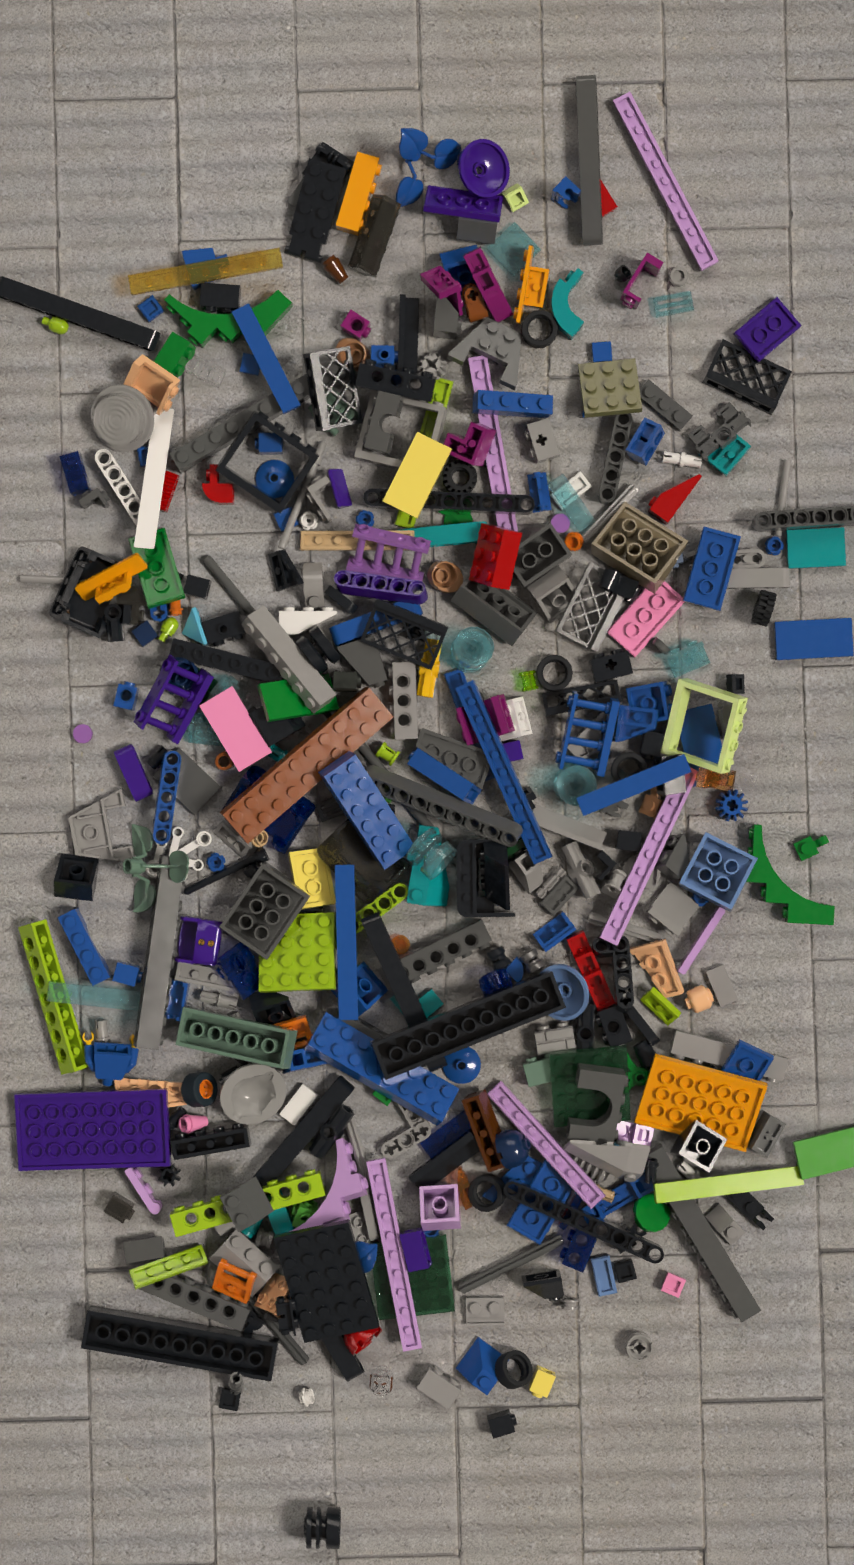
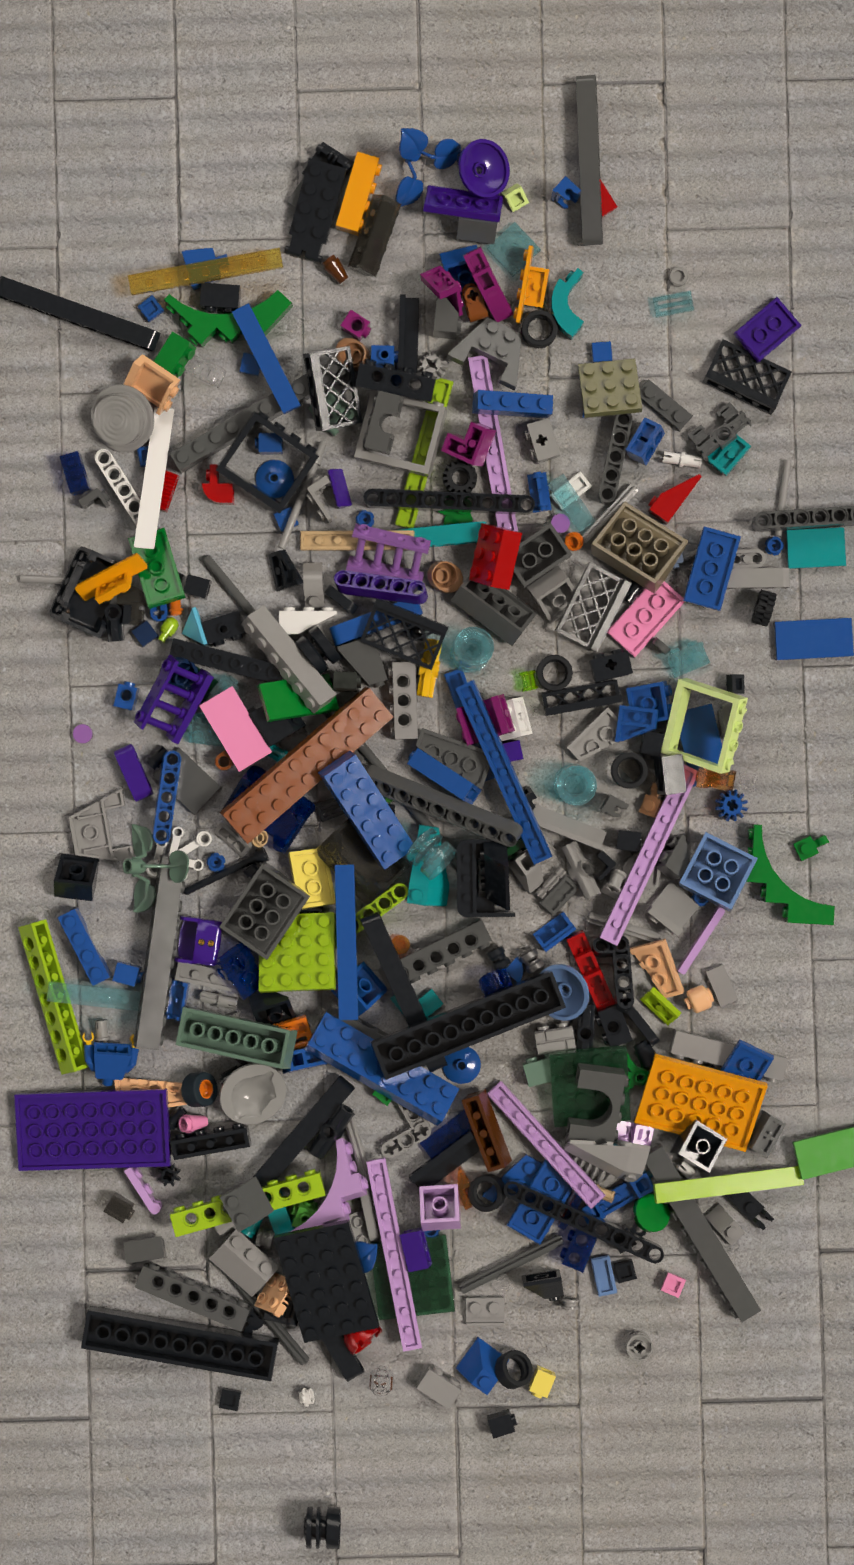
(56, 325): lime cylinder -> none
(168, 1266): lime tile -> none
(231, 1285): orange plate -> none
(235, 1383): dark grey pin -> none
(285, 1307): black hinge -> none
(298, 1104): white tile -> none
(308, 515): white plate -> none
(387, 753): lime bush -> none
(417, 475): light yellow tile -> none
(513, 1147): dark blue cylinder -> none
(607, 728): blue fence -> none
(618, 584): black panel -> none
(622, 273): black hinge -> none
(633, 785): blue tile -> none
(649, 264): magenta panel -> none
(651, 1170): black pin -> none
(665, 181): lavender plate -> none

